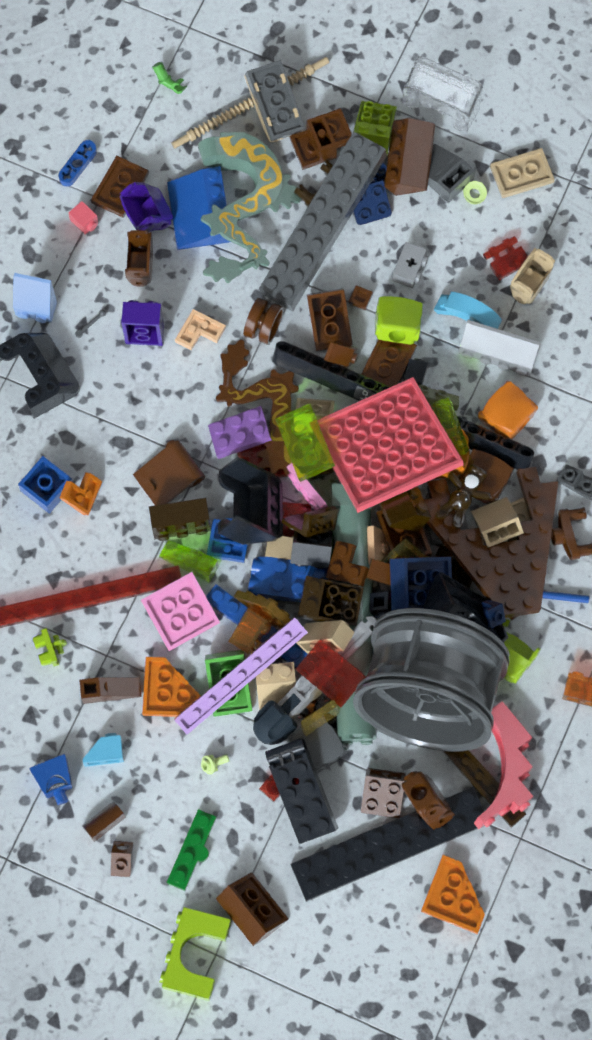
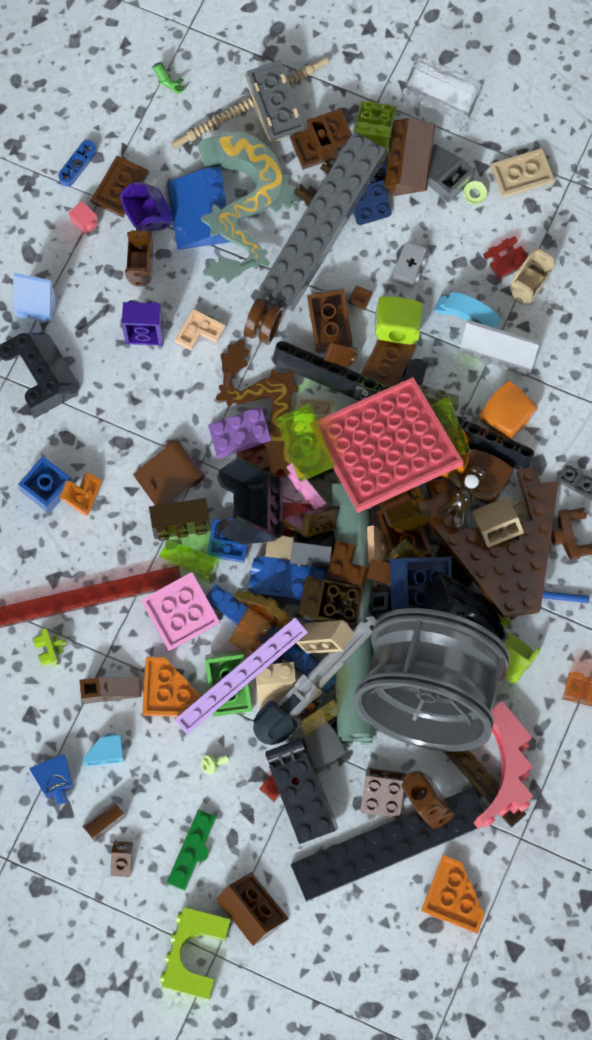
(330, 672): clear red plate -> none
(493, 613): dark blue bracket -> none

